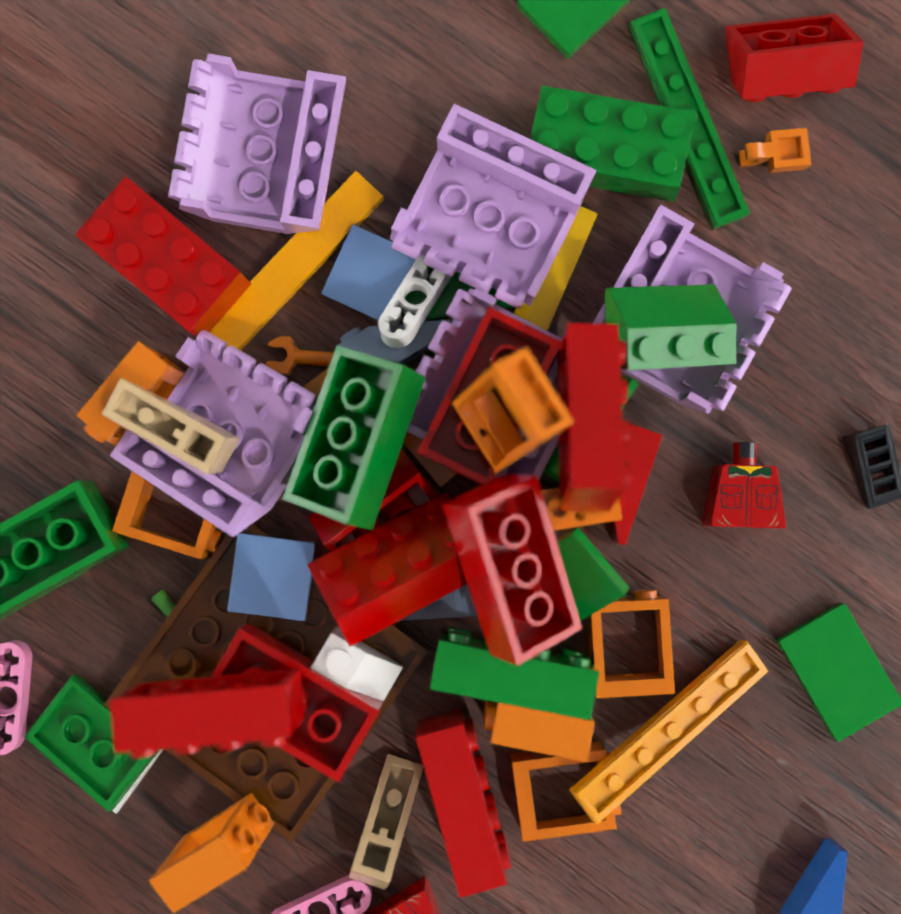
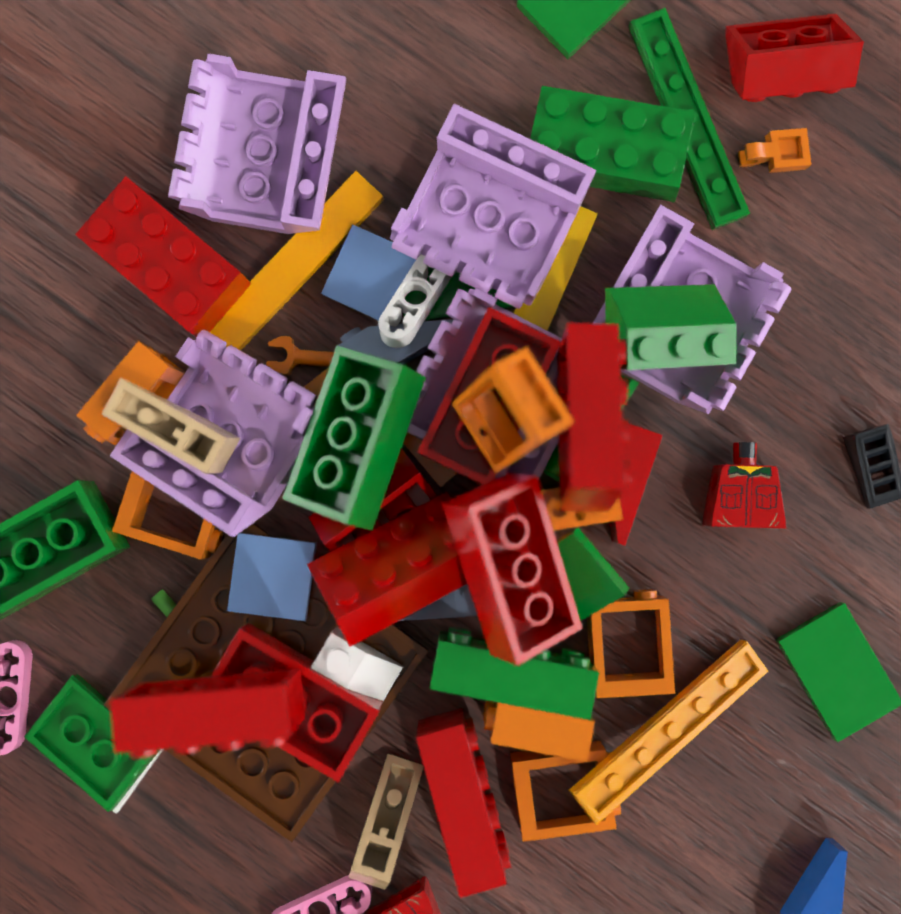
(212, 853): orange window -> none

